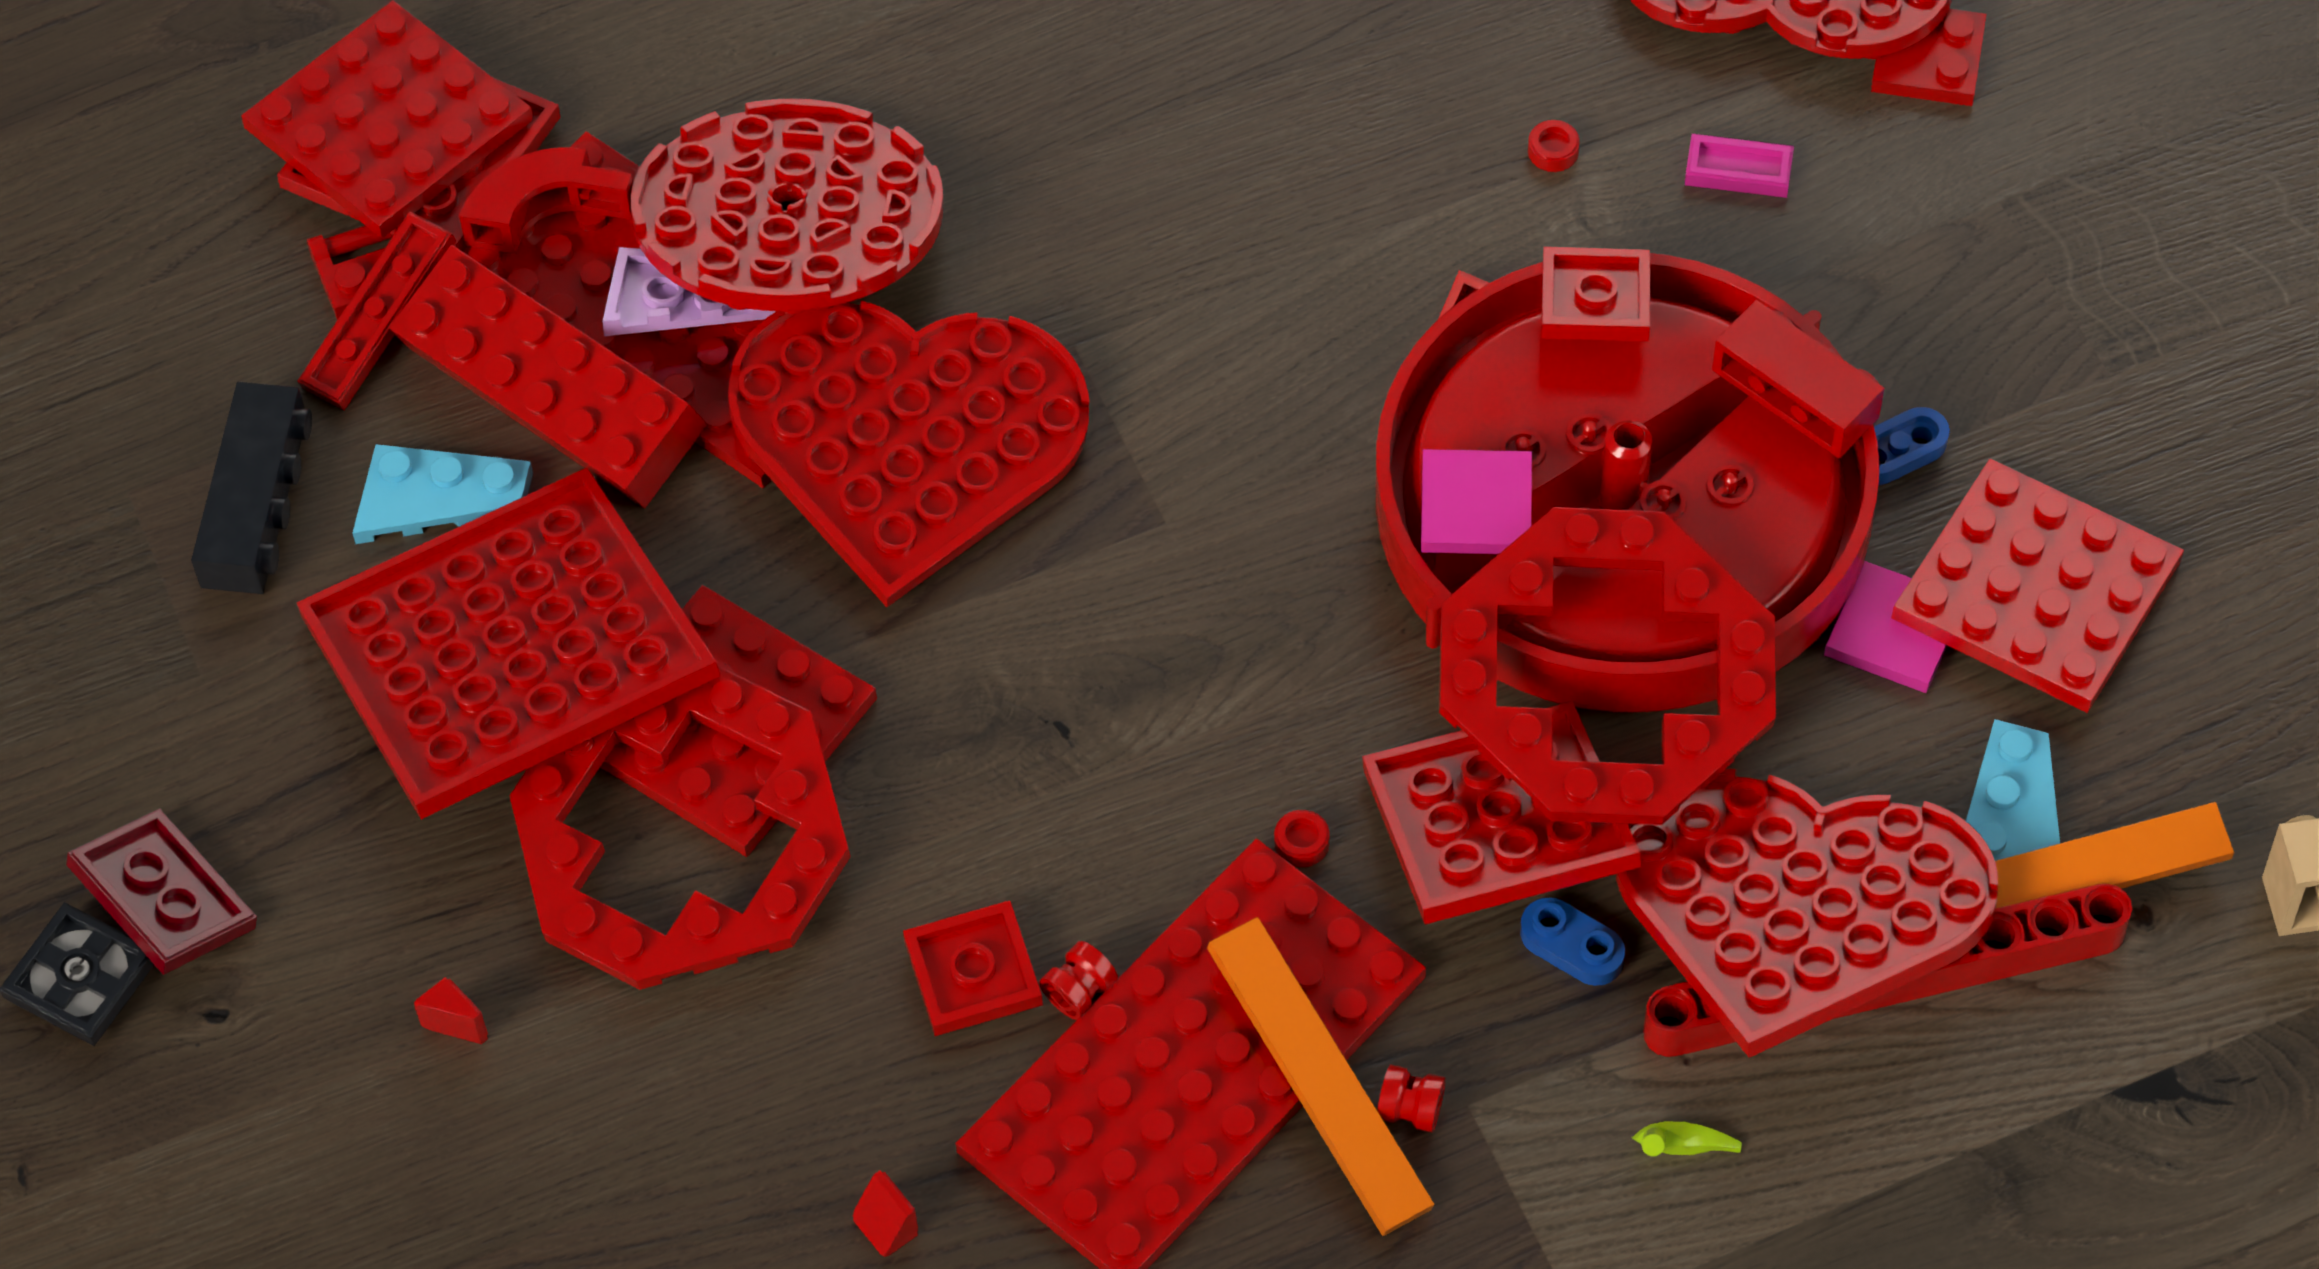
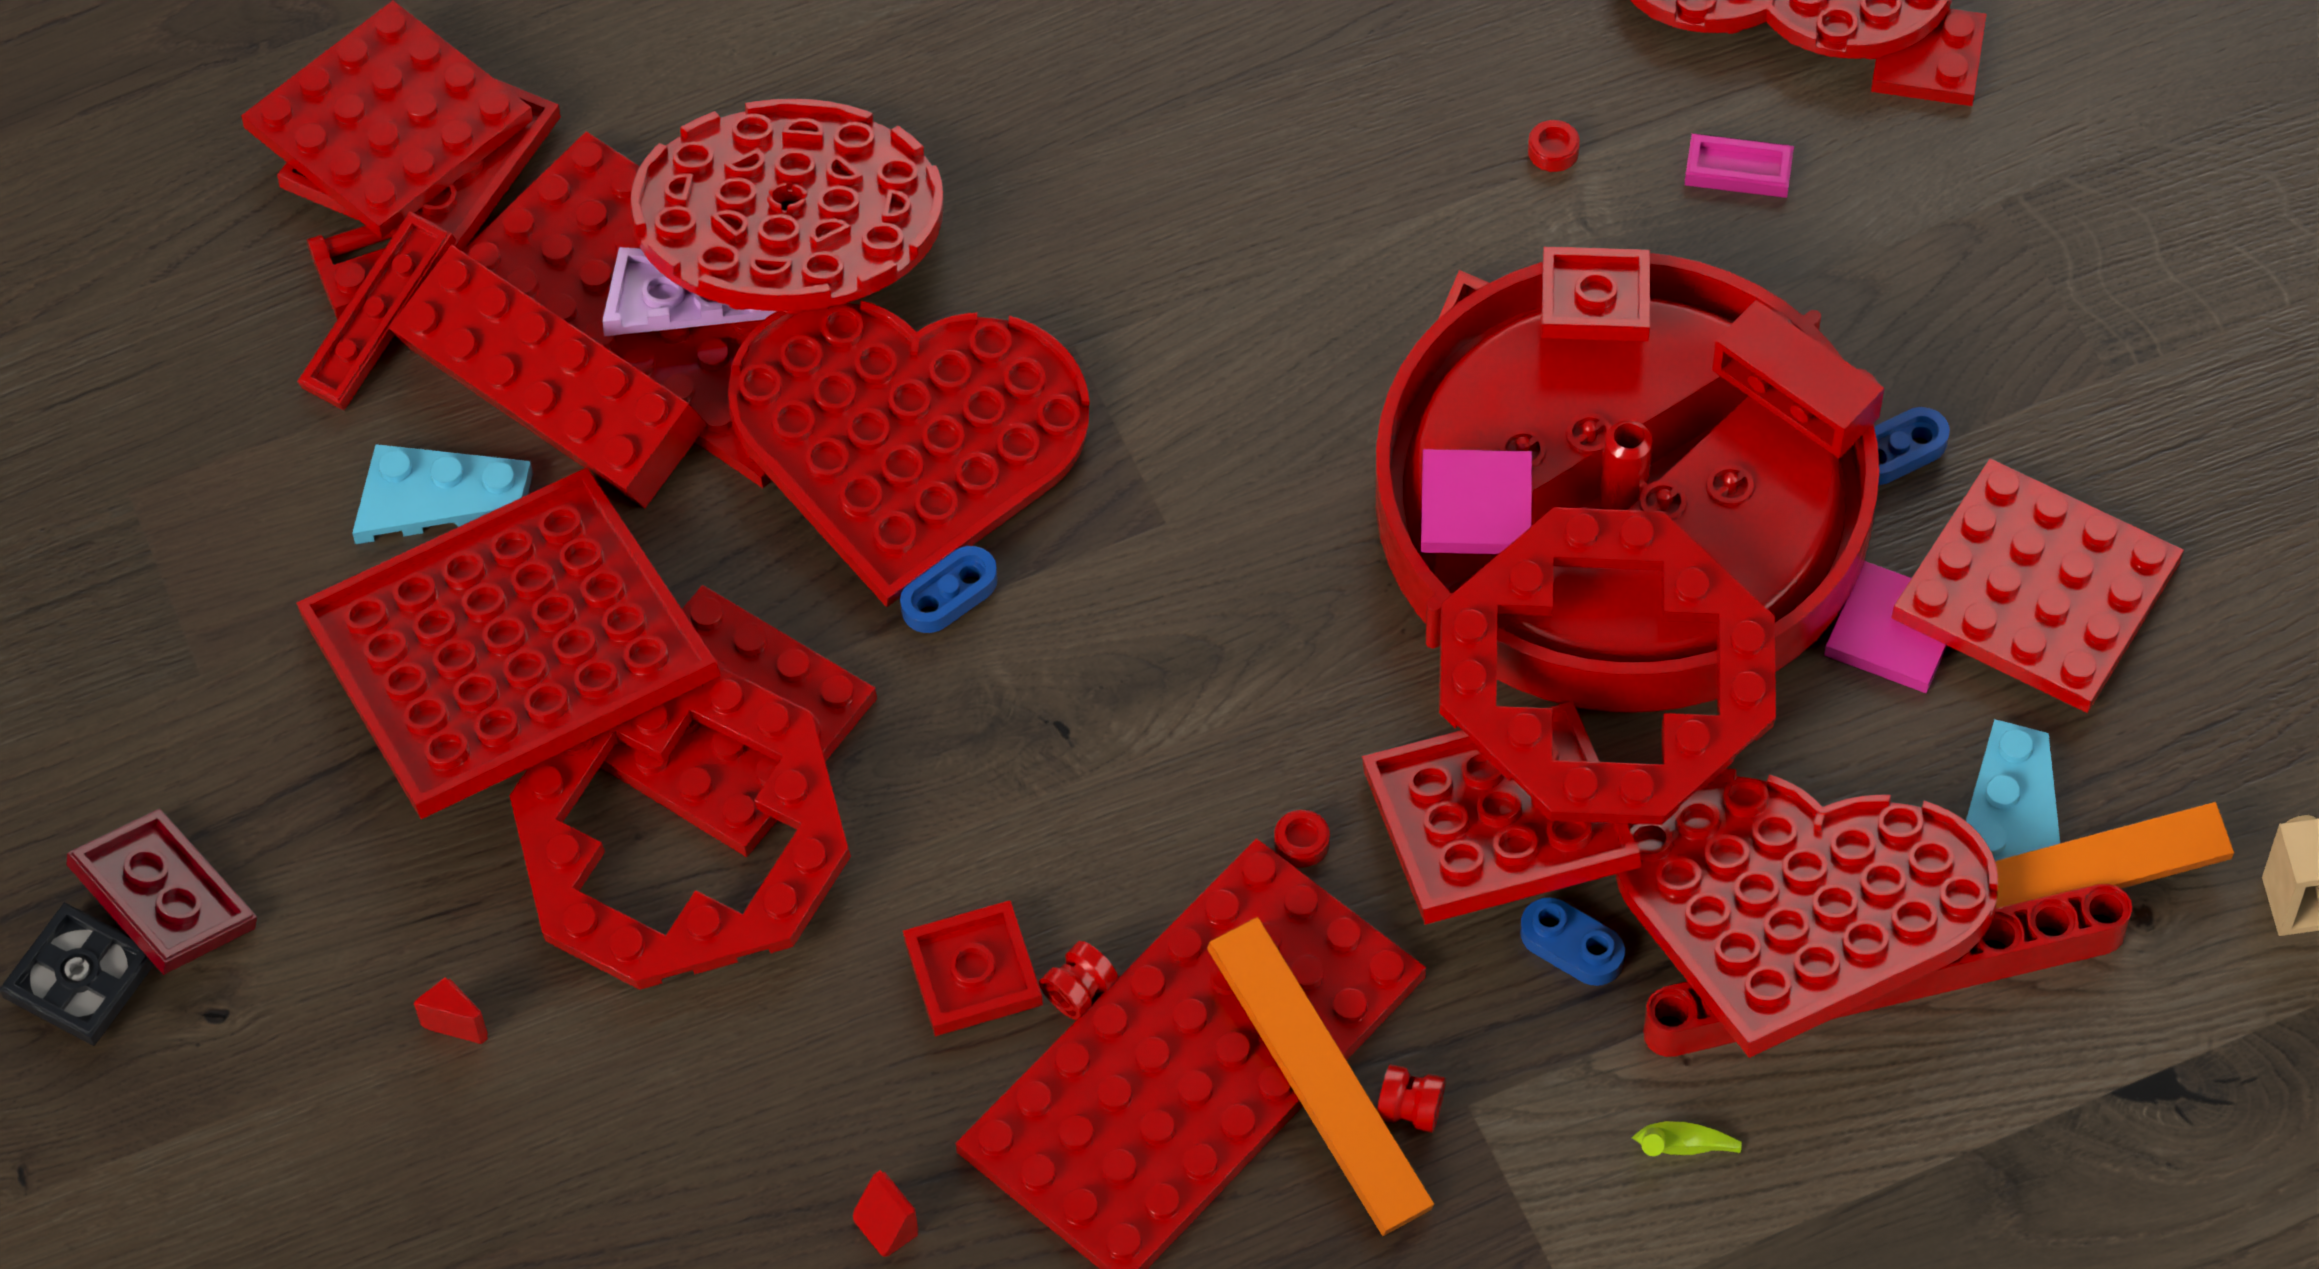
(251, 488): black brick -> none
(536, 187): red arch -> none
(945, 590): none -> blue plate

